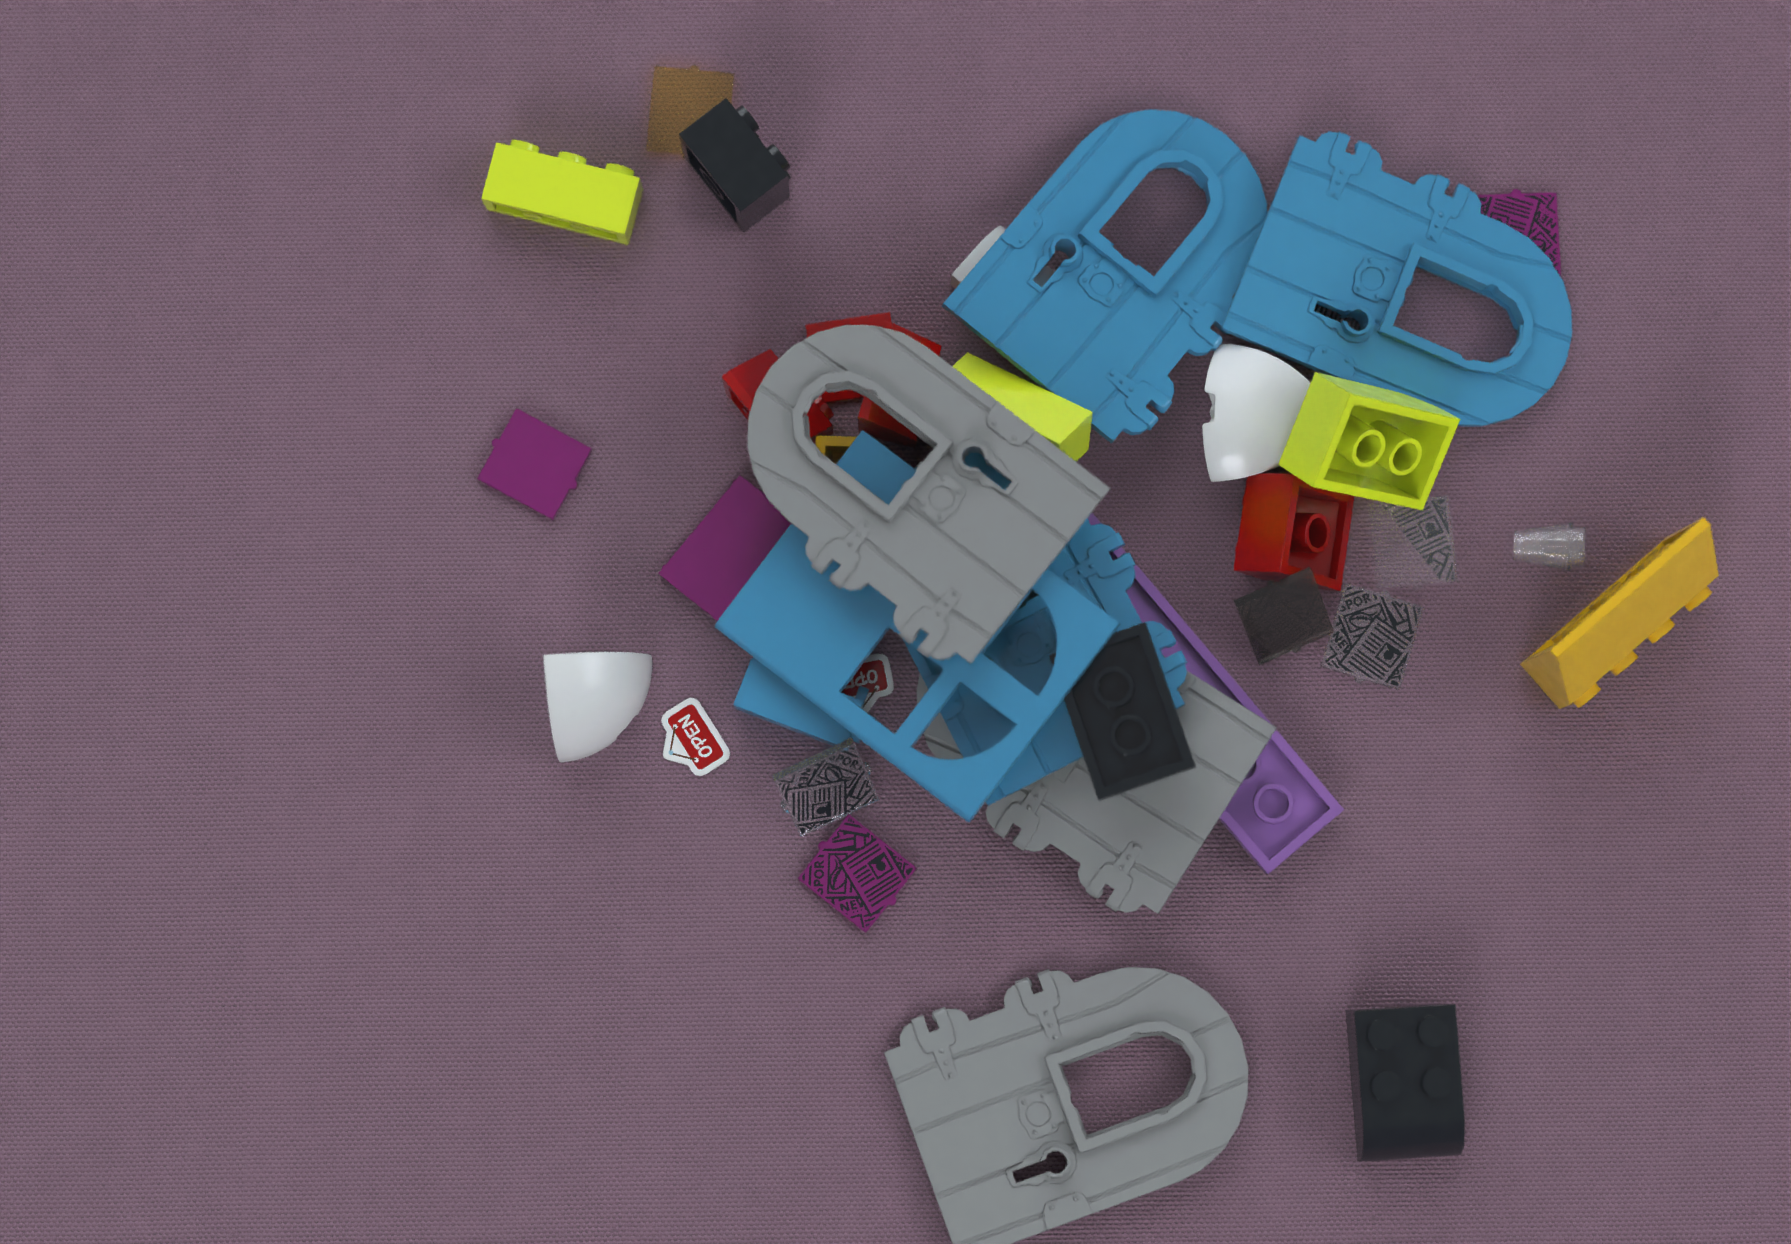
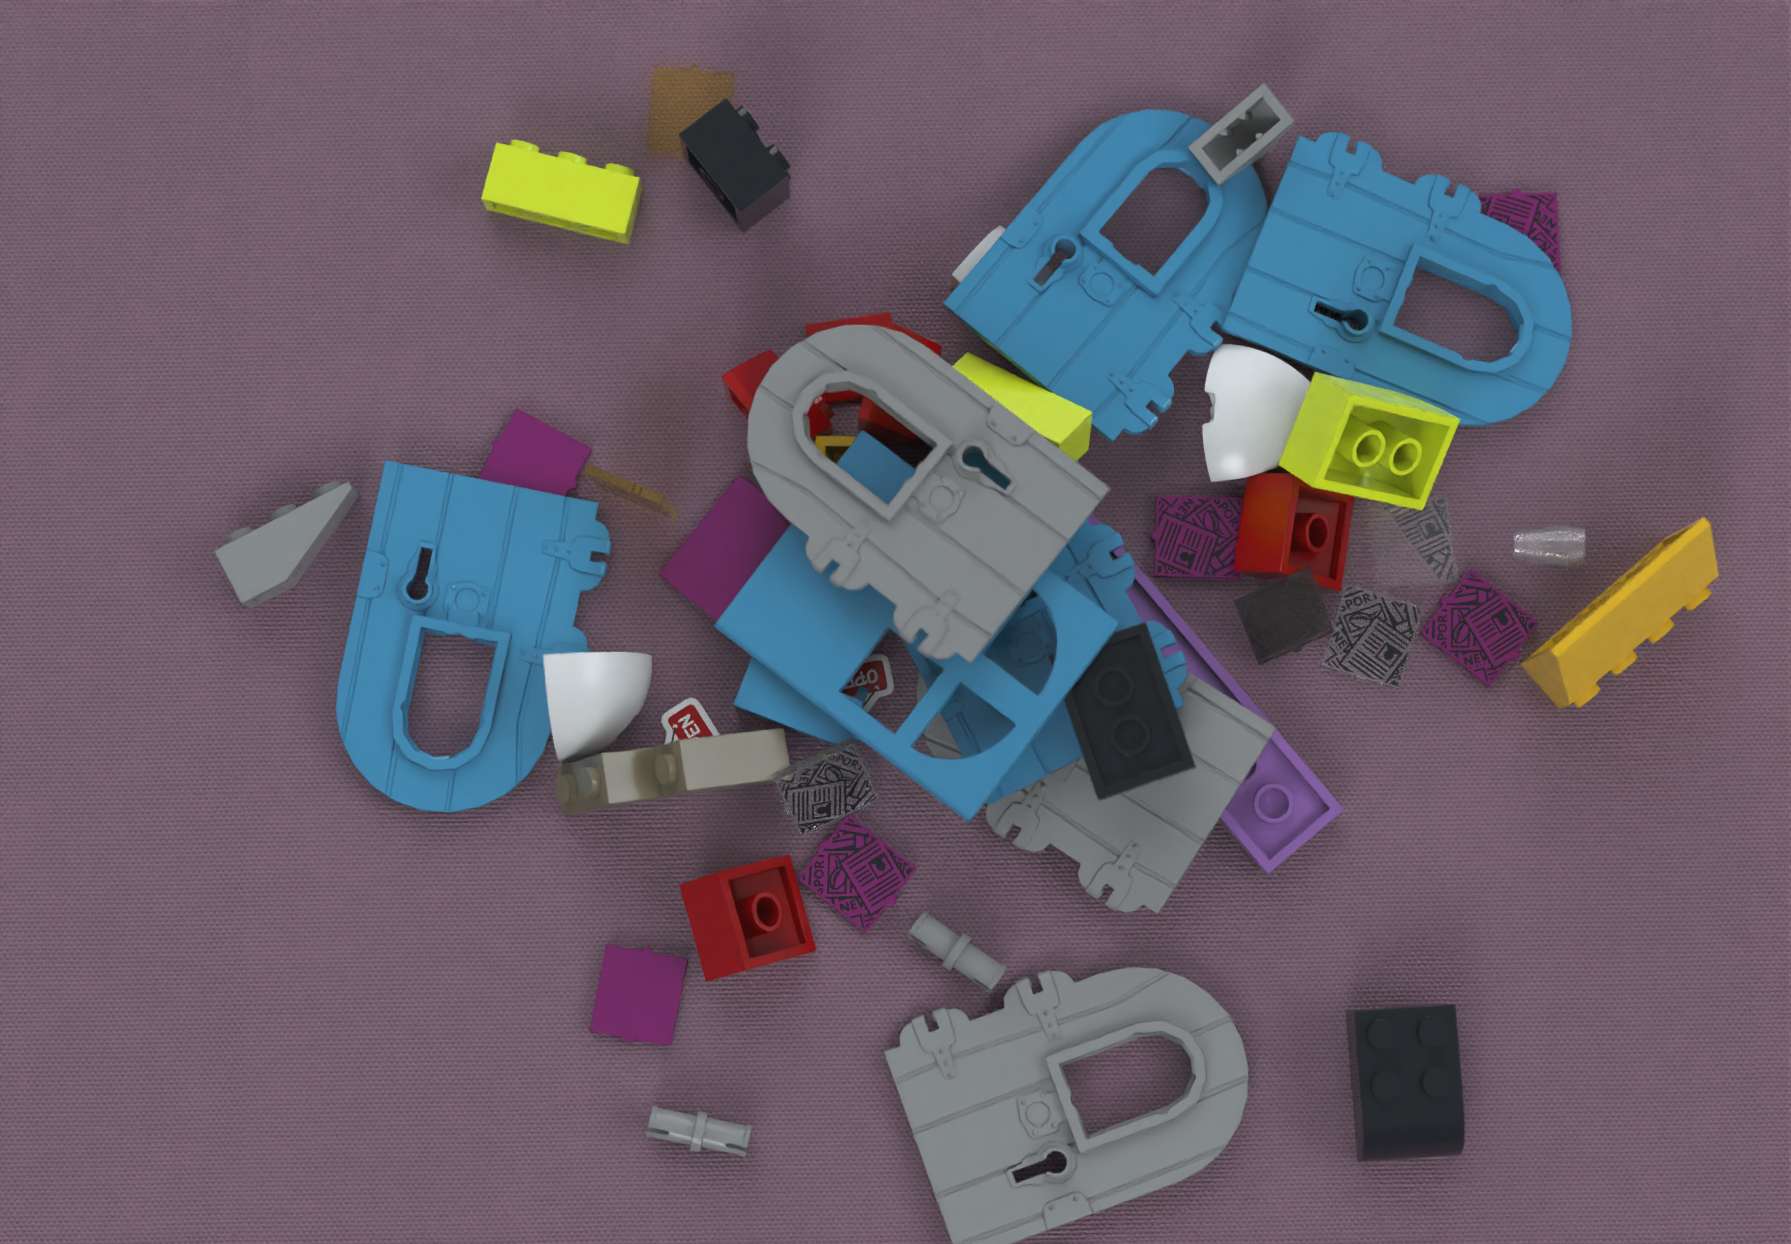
(278, 553): none -> light grey slope
(499, 574): none -> dark azure door
(631, 492): none -> clear yellow piece
(638, 995): none -> magenta piece
(671, 770): none -> dark tan arch
(698, 1131): none -> light grey pin
(747, 917): none -> red slope
(957, 951): none -> light grey pin
(1196, 536): none -> magenta piece
(1243, 135): none -> light grey slope
(1479, 628): none -> magenta piece

